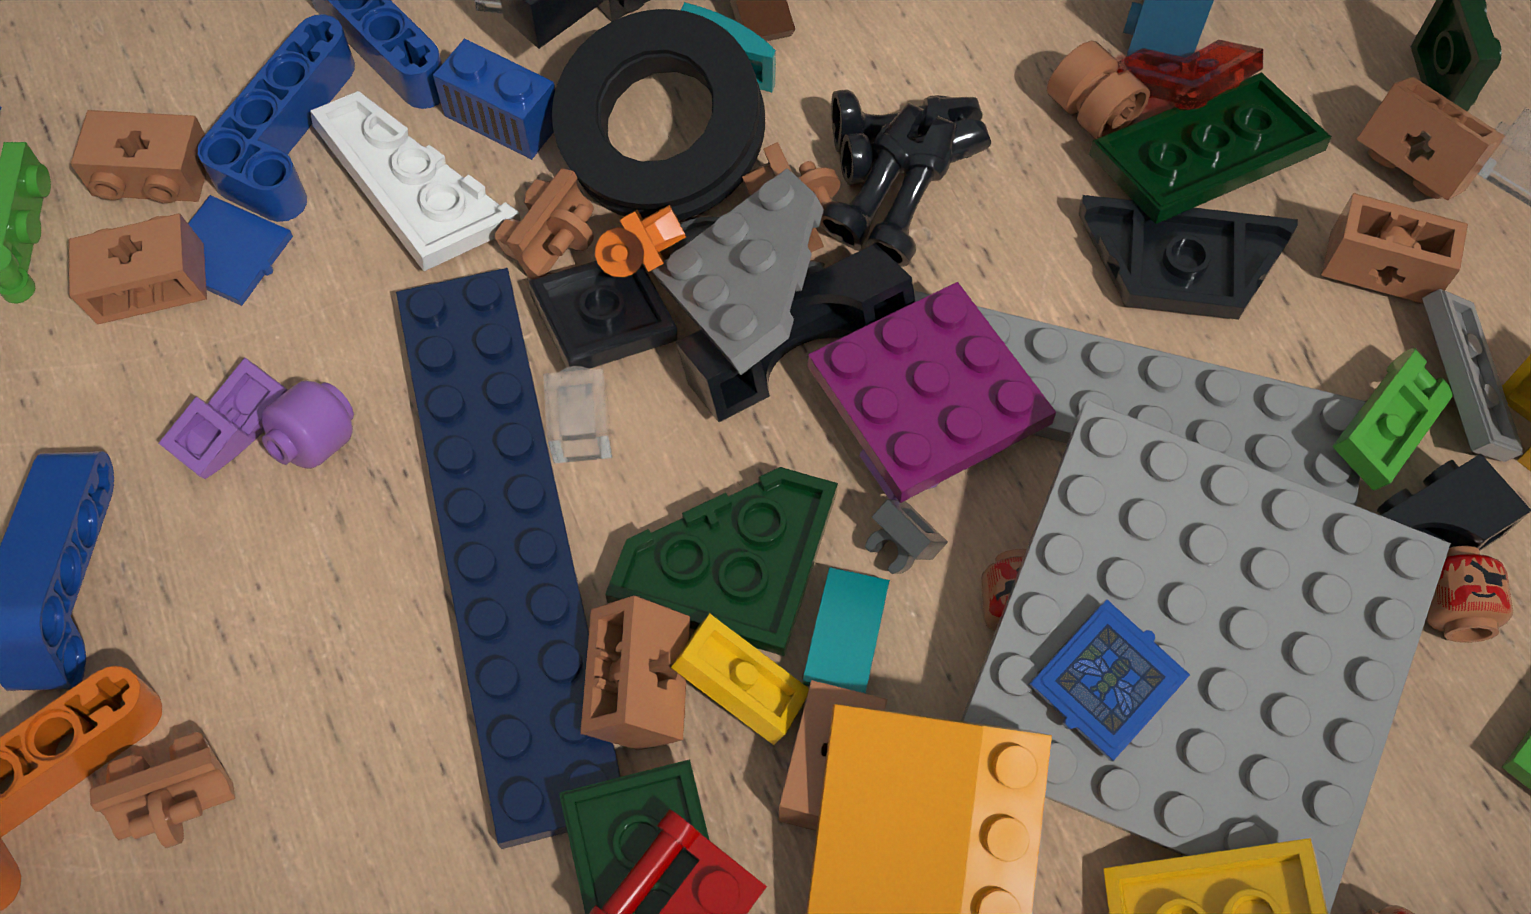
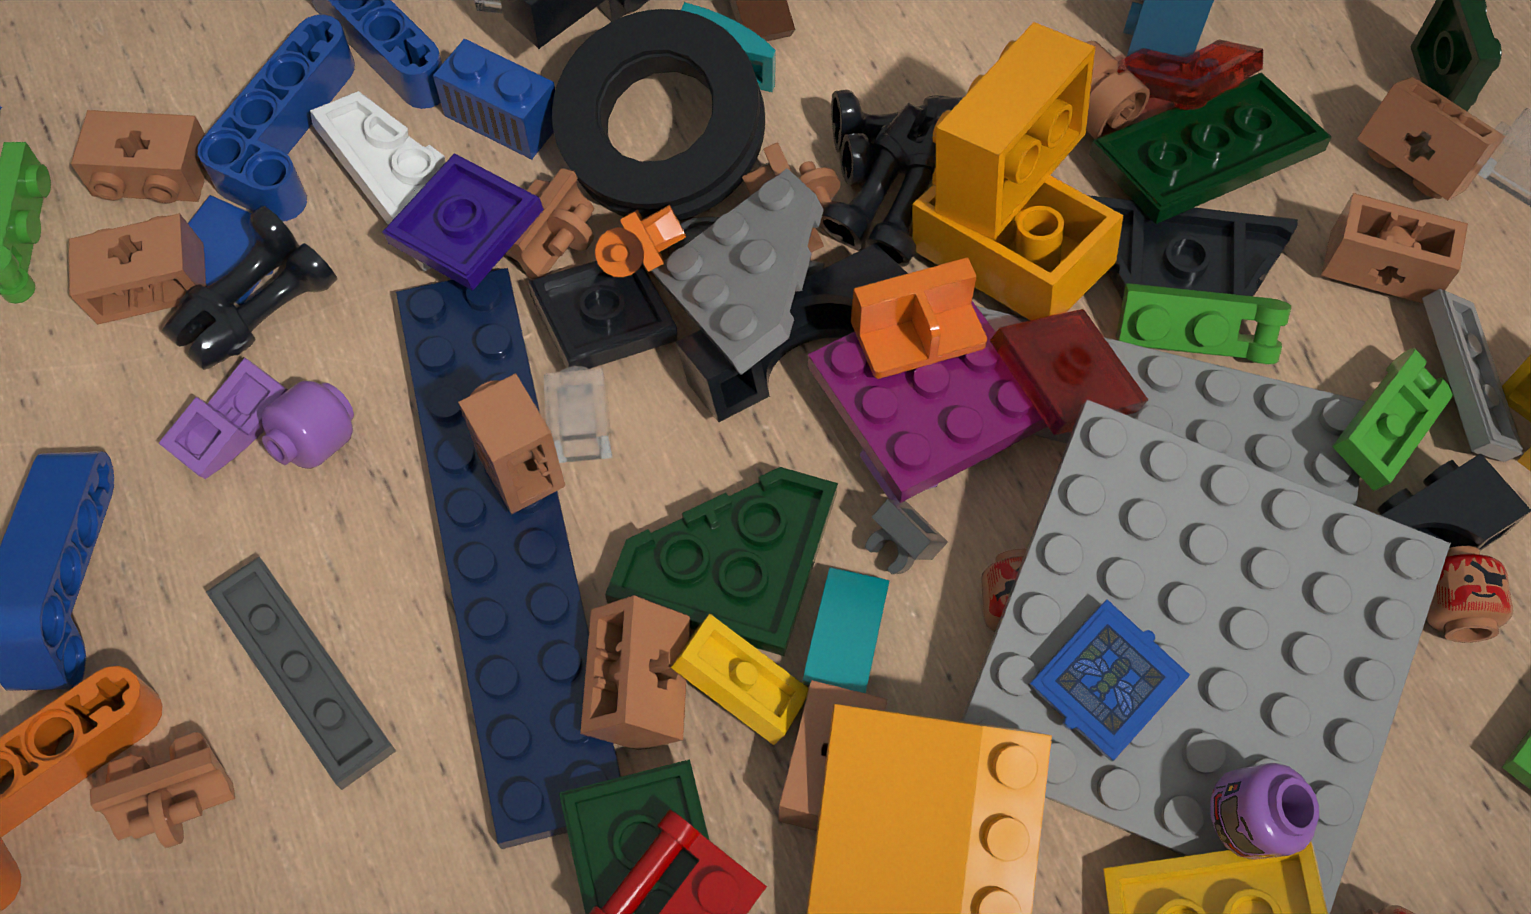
(209, 312): none -> black piece
(301, 673): none -> dark grey tile
(463, 221): none -> dark purple plate
(512, 442): none -> nougat brick
(917, 318): none -> orange panel
(1012, 129): none -> light orange brick
(1042, 256): none -> light orange brick
(1065, 363): none -> clear red plate
(1202, 322): none -> bright green plate
(1264, 811): none -> medium lavender head

